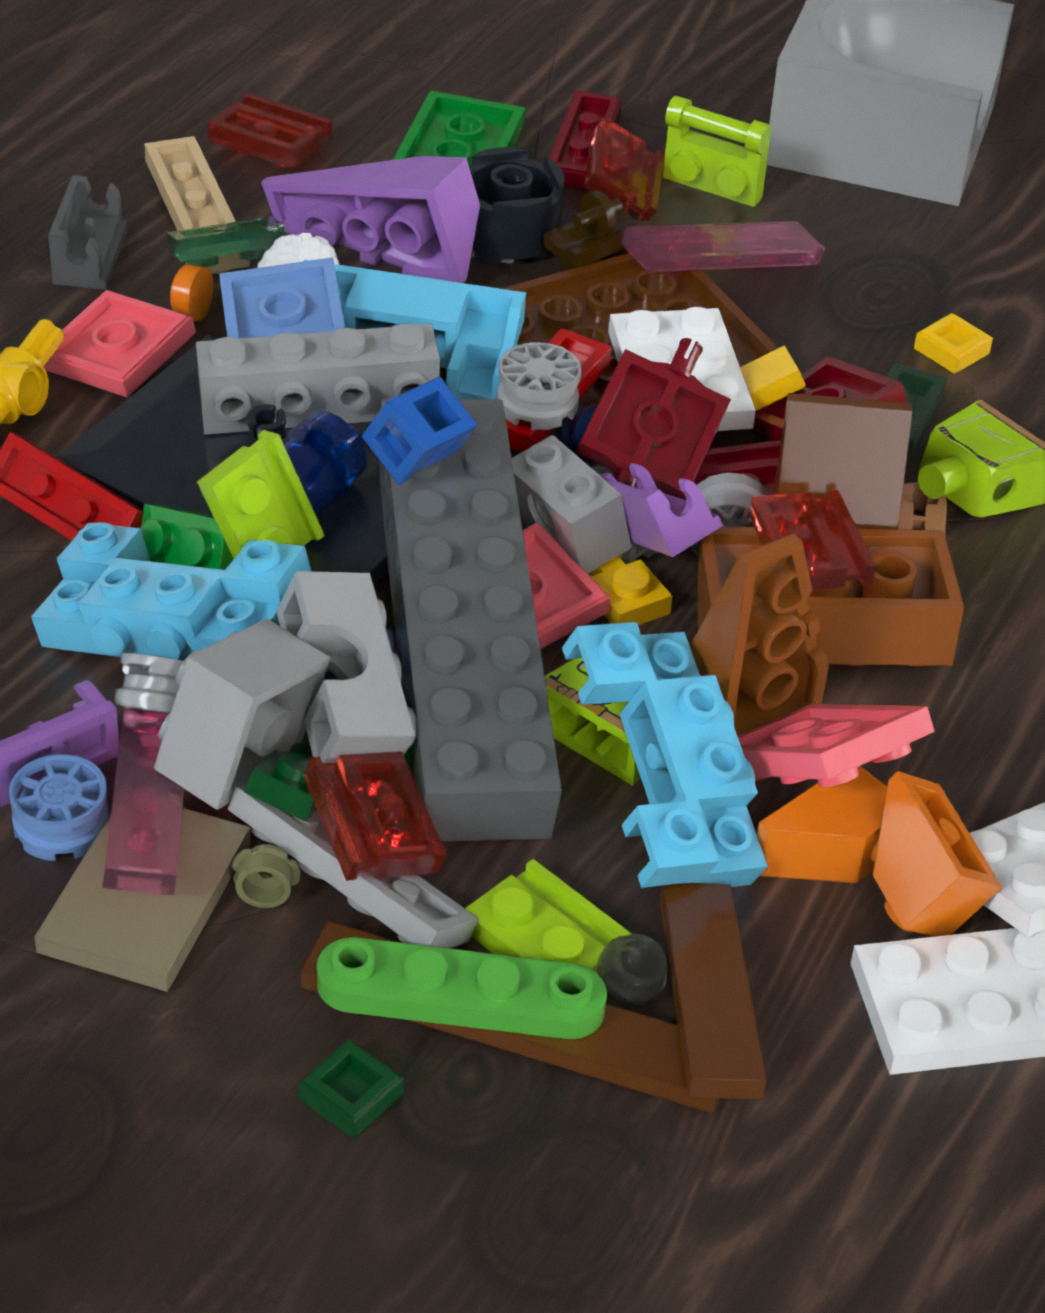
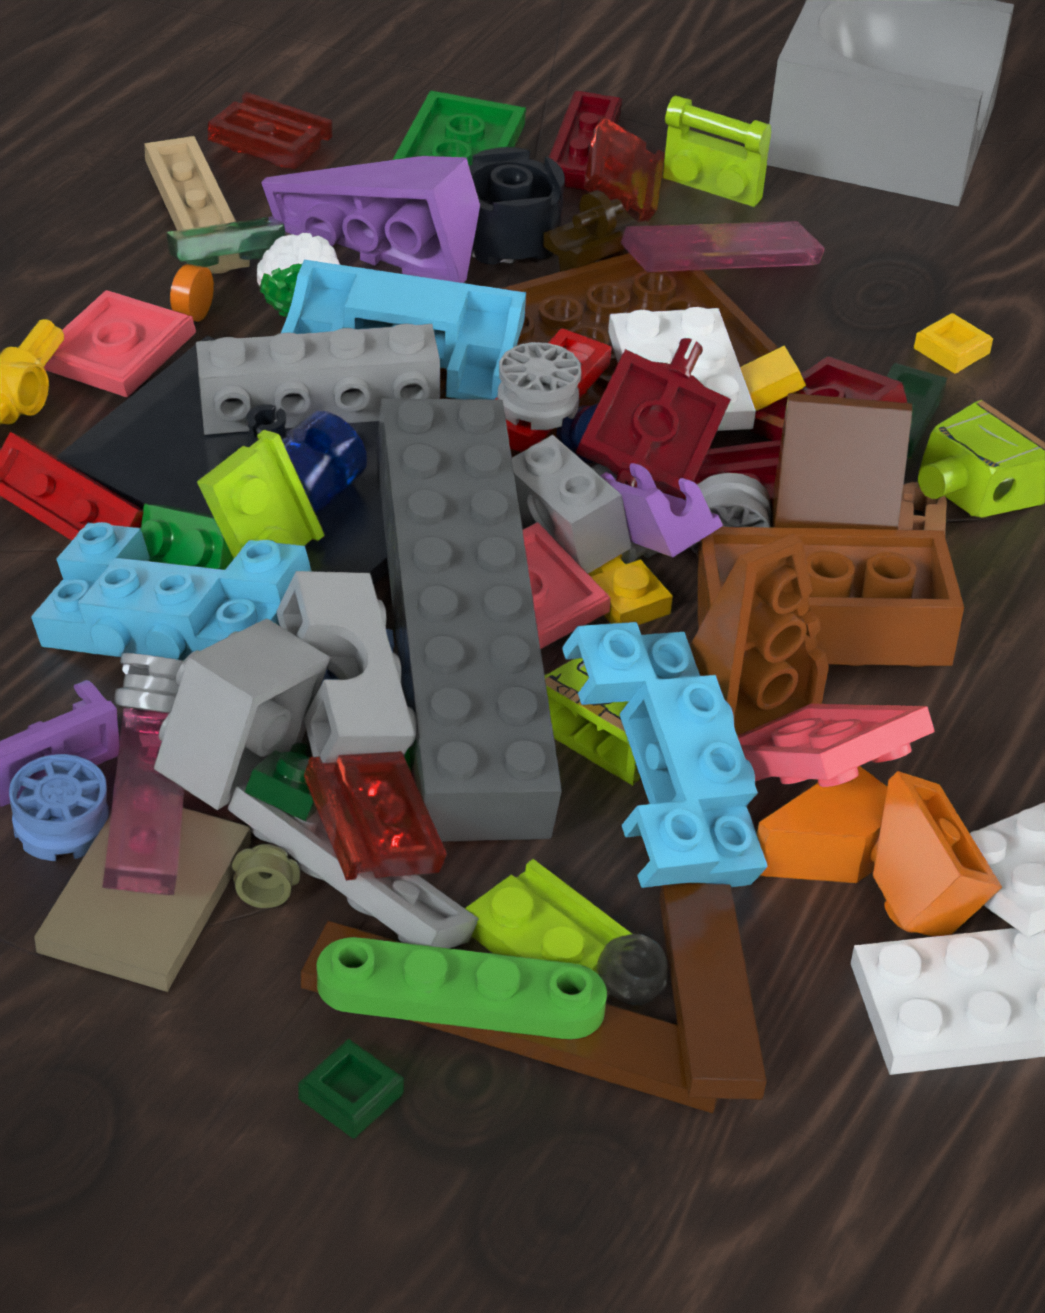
(86, 237): dark grey hinge -> none
(282, 299): medium blue plate -> none
(418, 429): blue brick -> none
(827, 532): clear red plate -> none

